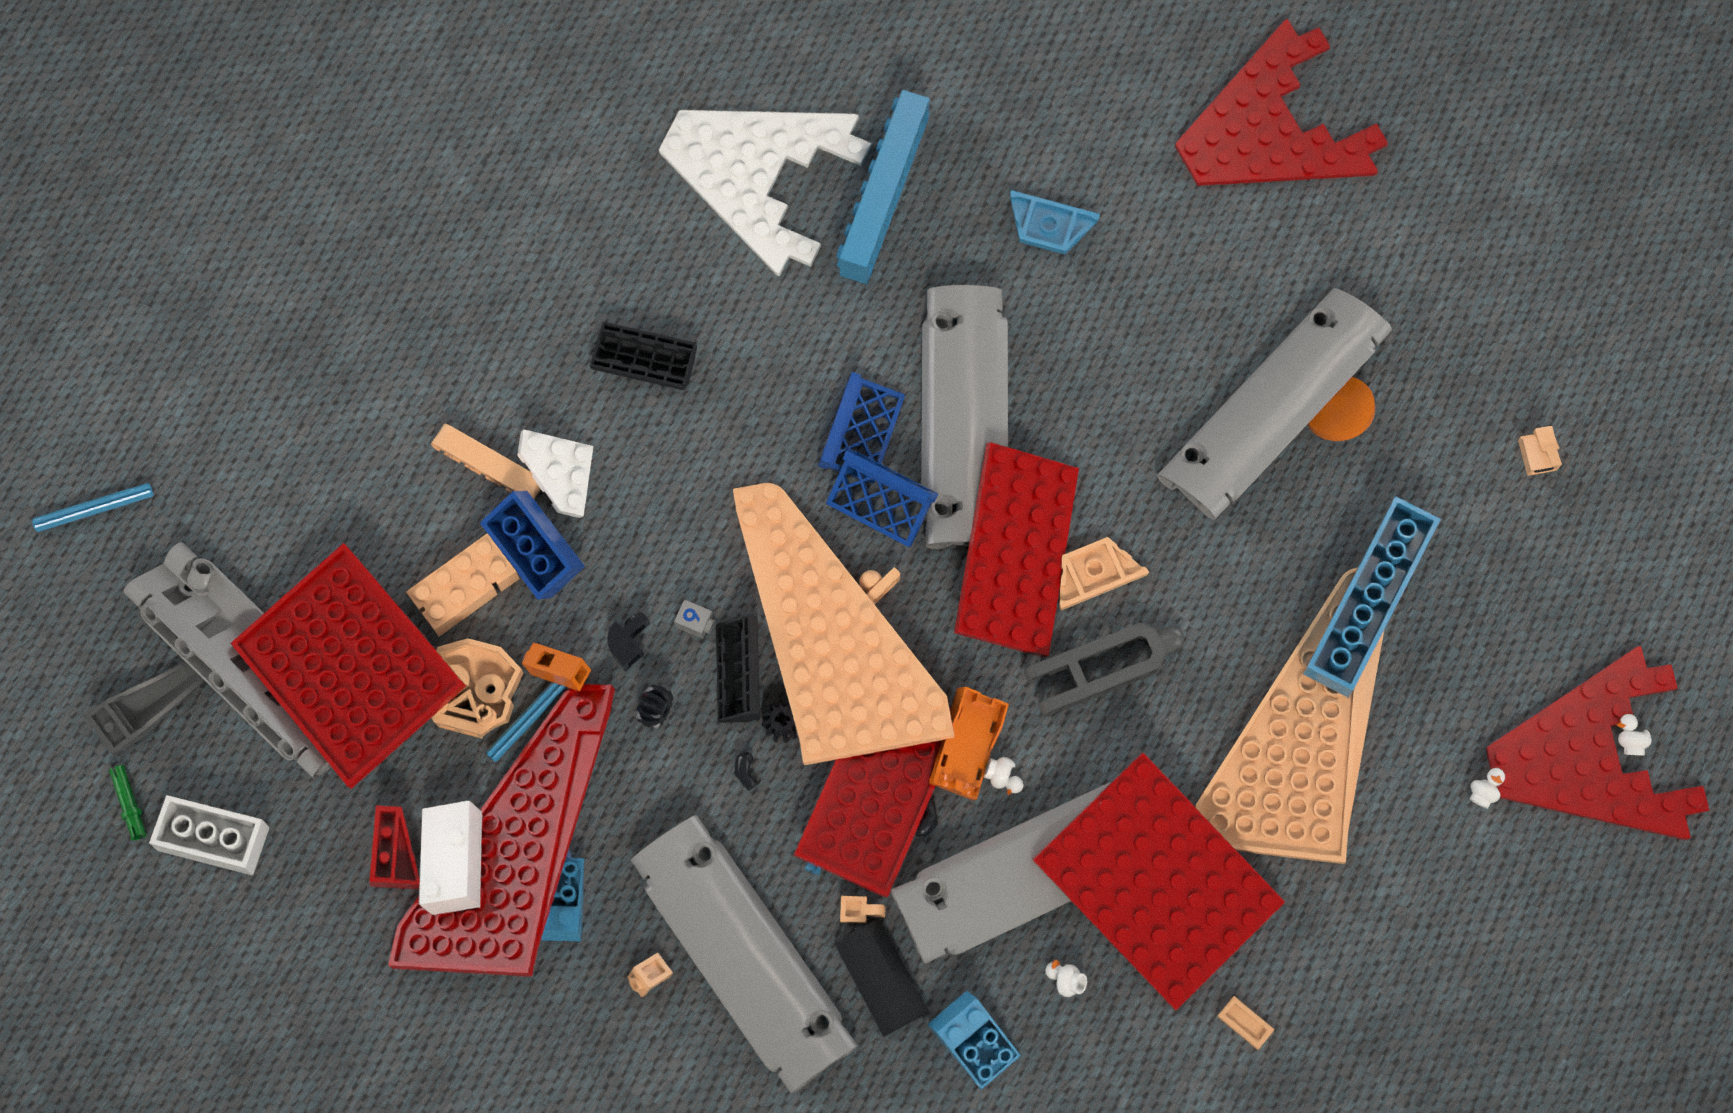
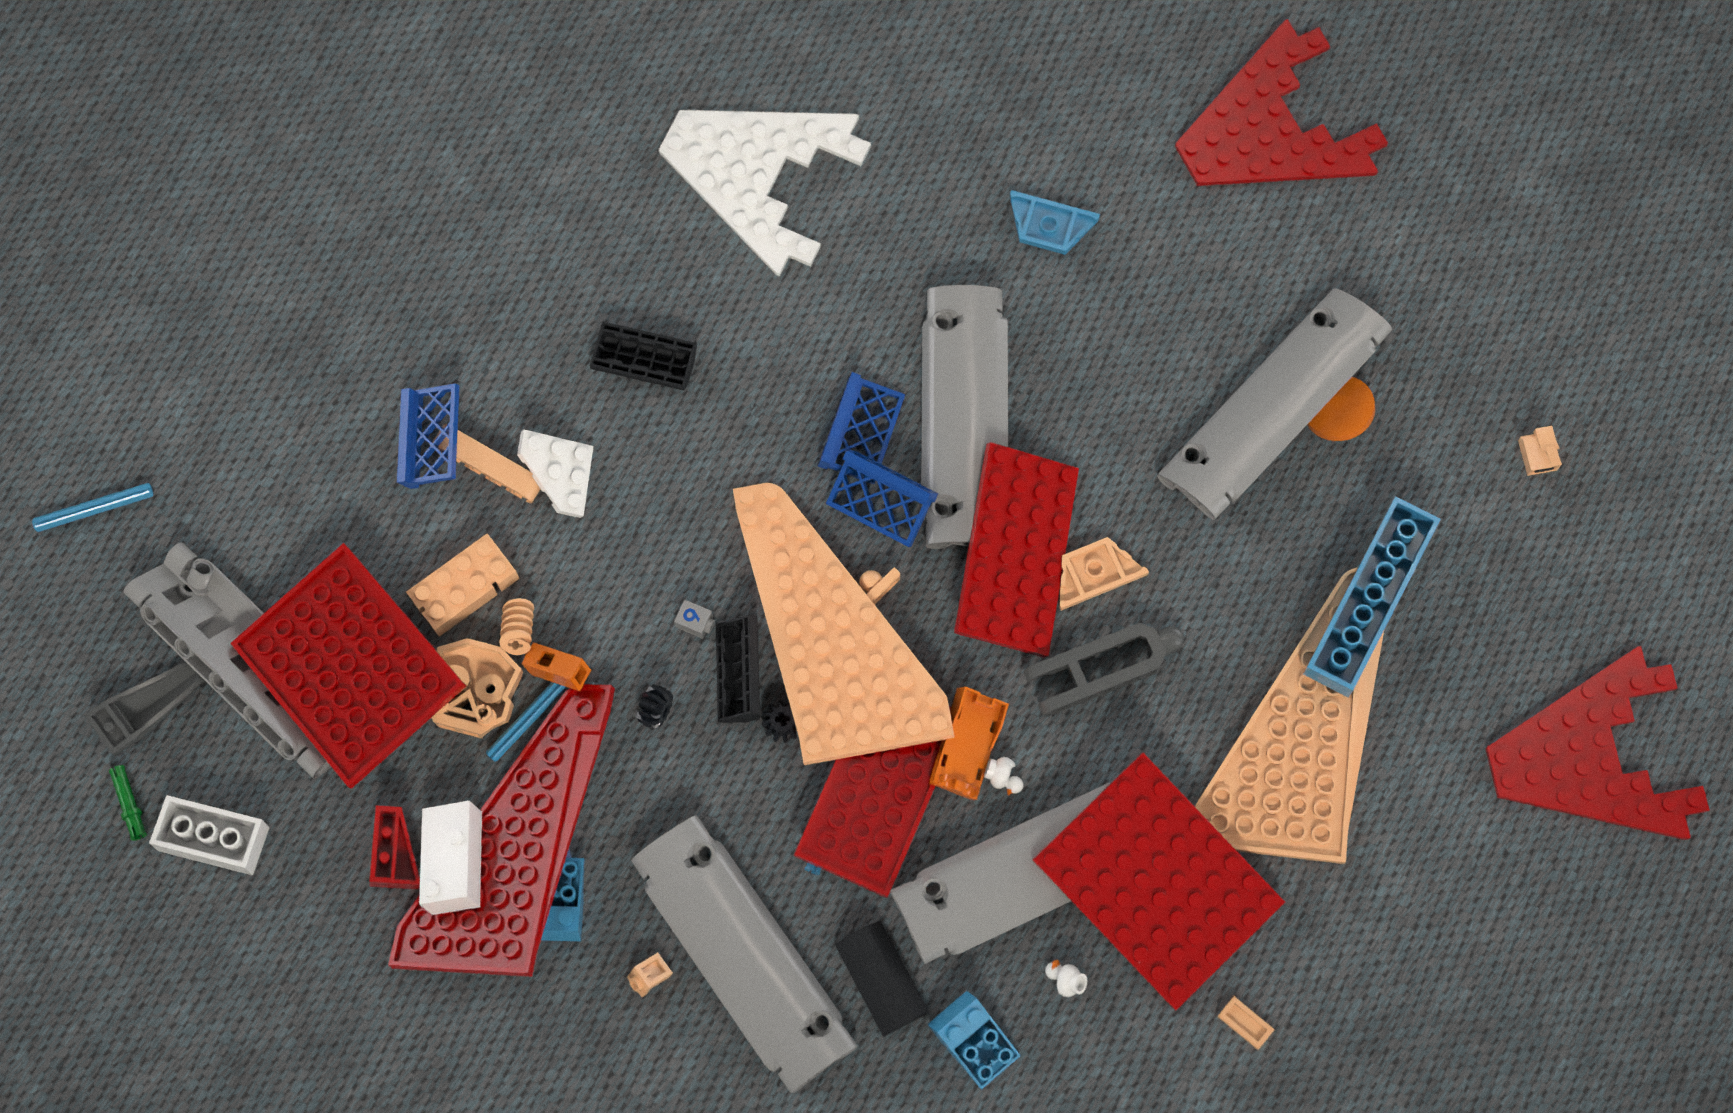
(412, 436): none -> blue fence
(516, 626): none -> light nougat piece
(532, 544): blue brick -> none
(621, 641): black brick -> none
(741, 771): black arm -> none
(855, 910): light nougat plate -> none
(884, 186): dark azure brick -> none
(929, 821): black arm -> none
(1485, 791): white animal -> none
(1633, 741): white animal -> none

